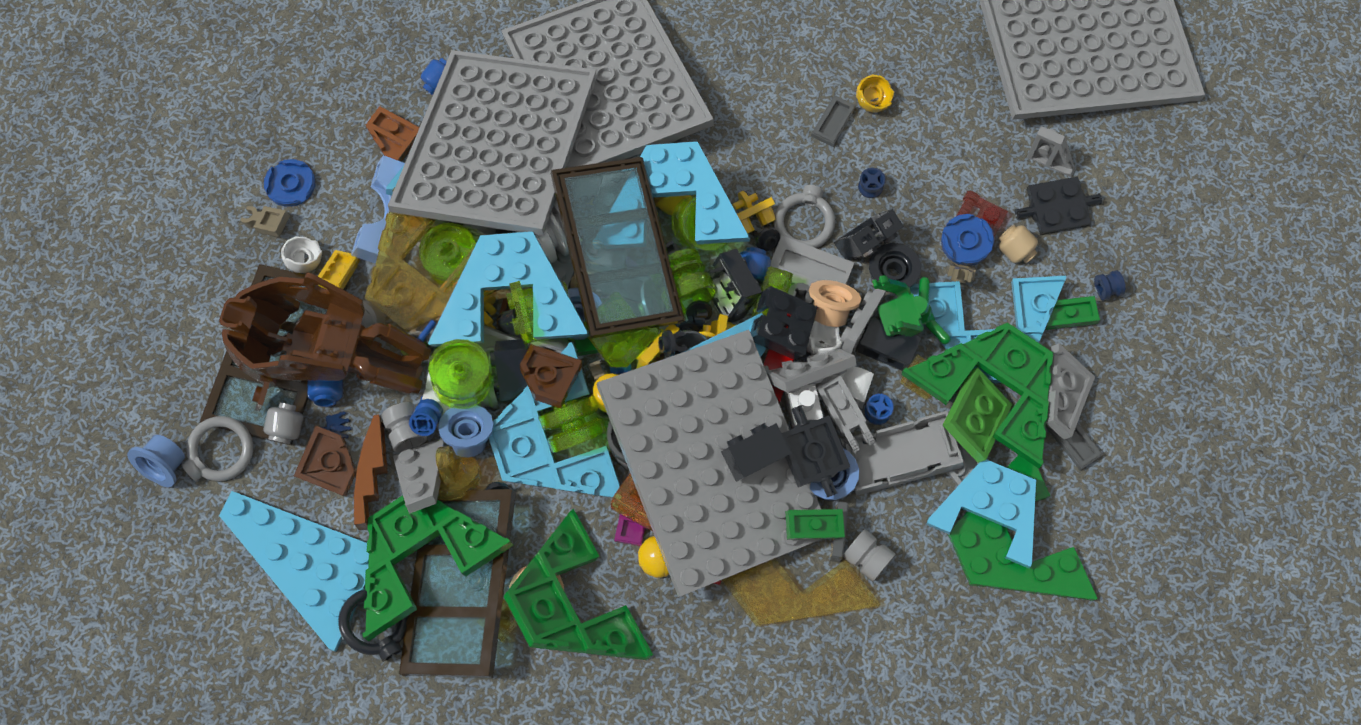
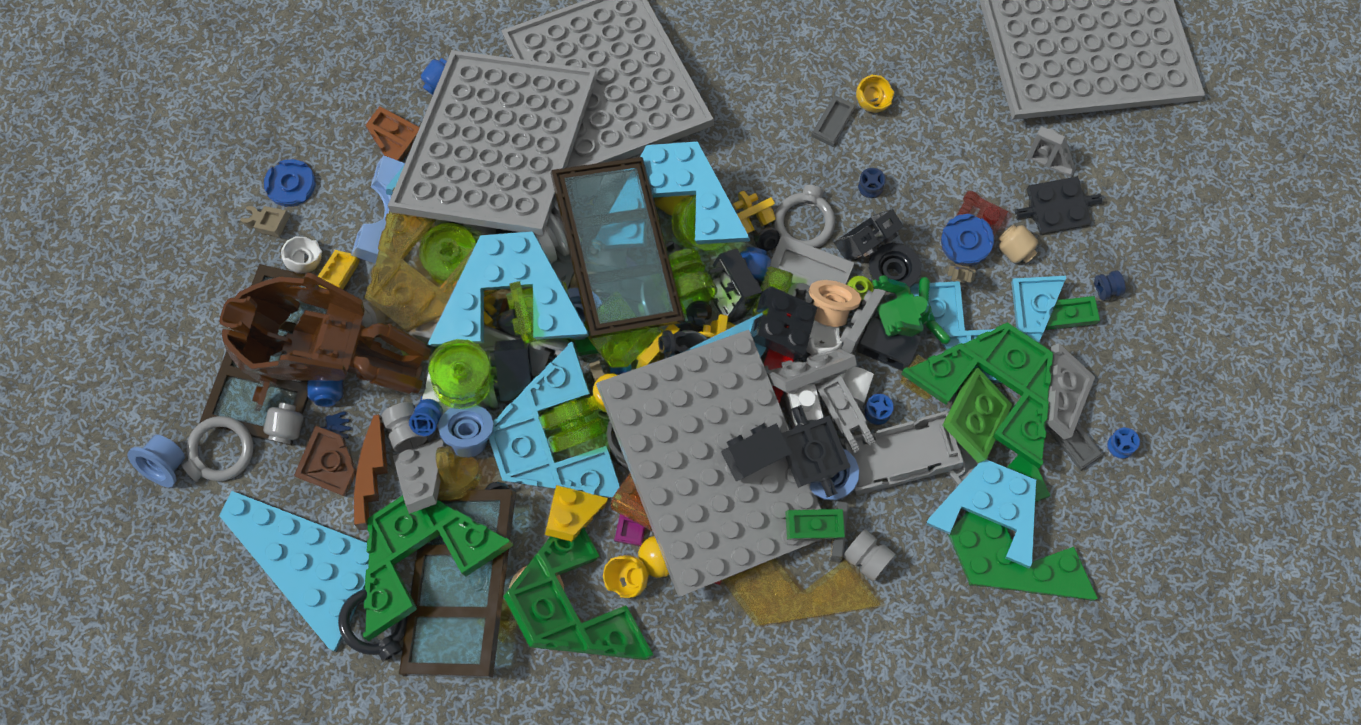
(427, 330): blue piece -> none
(549, 374): reddish brown plate -> none
(571, 512): none -> yellow wing
(631, 569): none -> yellow hair
(860, 280): none -> lime plate
(1128, 438): none -> blue wheel

